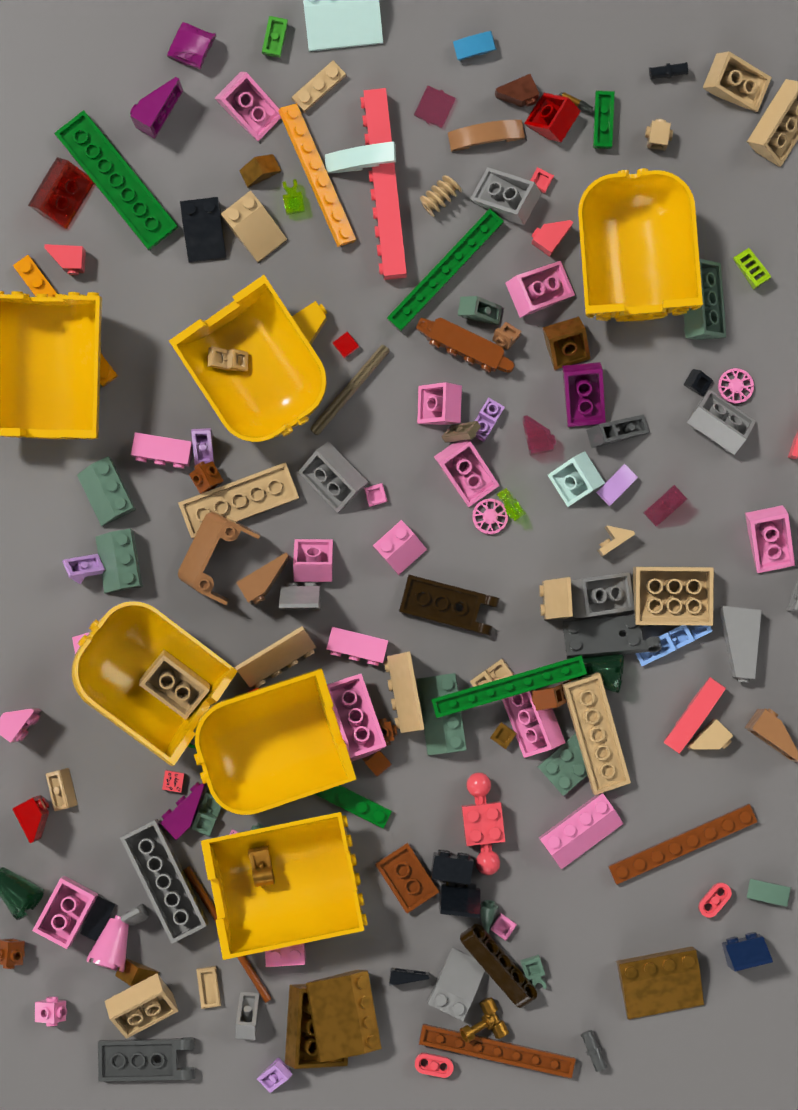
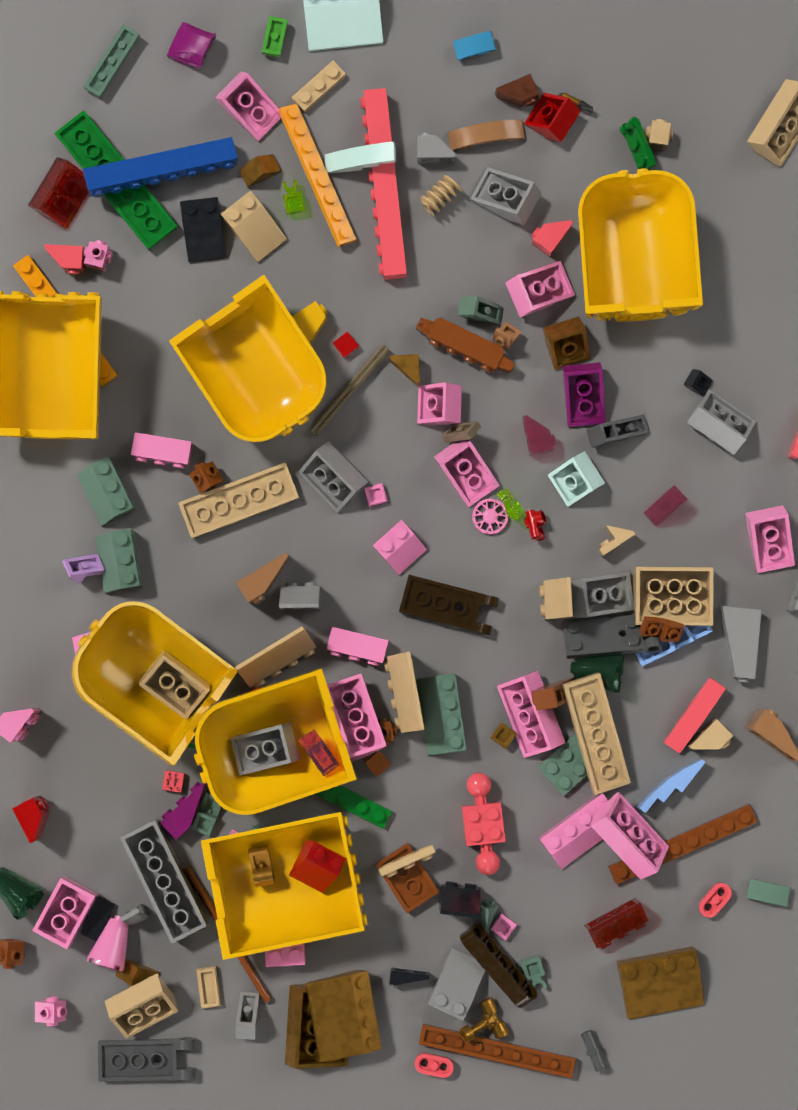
(61, 789): tan slope -> none
(97, 255): none -> bright pink brick
(112, 61): none -> sand green plate
(155, 107): magenta slope -> none
(160, 167): none -> blue brick
(202, 445): lavender slope -> none
(210, 531): medium nougat windscreen -> none
(227, 359): tan slope -> none
(265, 748): none -> light grey slope
(275, 1075): lavender slope -> none
(313, 560): bright pink slope -> none
(317, 866): none -> red slope
(318, 752): none -> clear pink slope
(407, 365): none -> pearl gold slope
(407, 861): none -> tan plate
(433, 150): none -> light grey slope
(434, 106): clear pink piece -> none
(445, 270): green plate -> none
(452, 867): black brick -> none
(487, 418): lavender slope -> none
(495, 672): tan slope -> none
(509, 686): green plate -> none
(534, 521): none -> red plate
(542, 179): coral tile -> none
(603, 119): green plate -> none
(616, 484): lavender slope -> none
(616, 923): none -> clear red slope
(630, 836): none -> bright pink slope
(638, 144): none -> green plate
(663, 628): none -> dark orange slope
(668, 70): black pin -> none
(677, 781): none -> light blue slope
(708, 320): sand green slope -> none
(735, 386): bright pink wheel -> none
(737, 81): tan slope -> none
(746, 952): dark blue slope -> none
(756, 264): lime slope -> none

